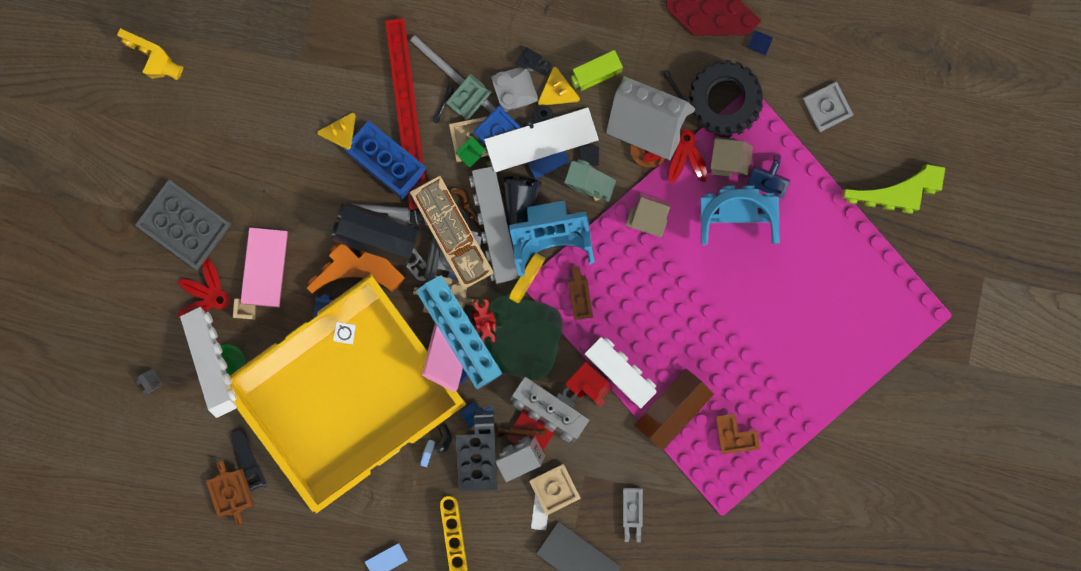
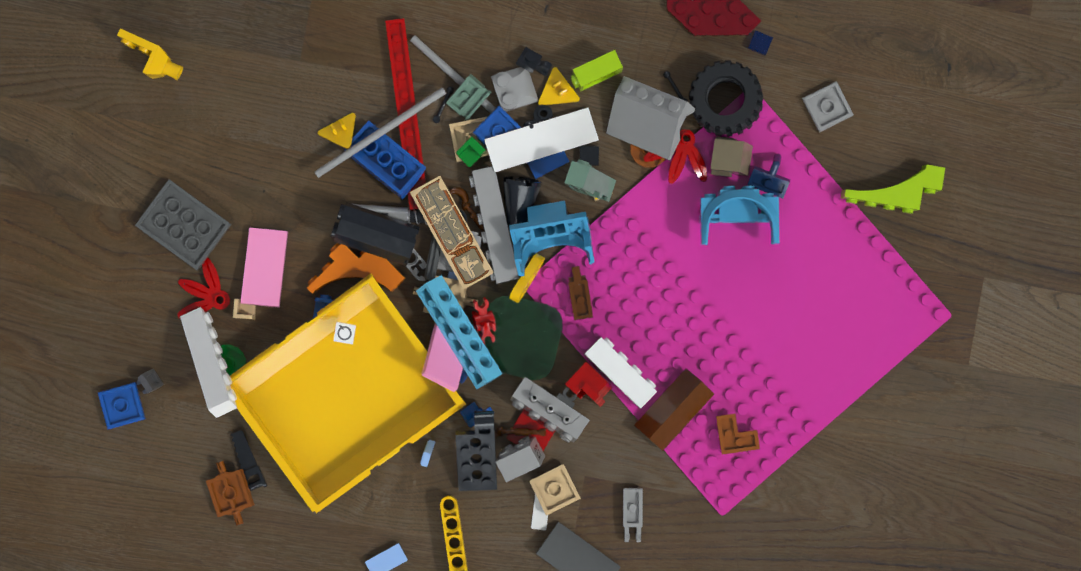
(121, 405): none -> blue plate
(380, 132): none -> light grey piece
(445, 440): black arm -> none
(649, 215): dark tan plate -> none

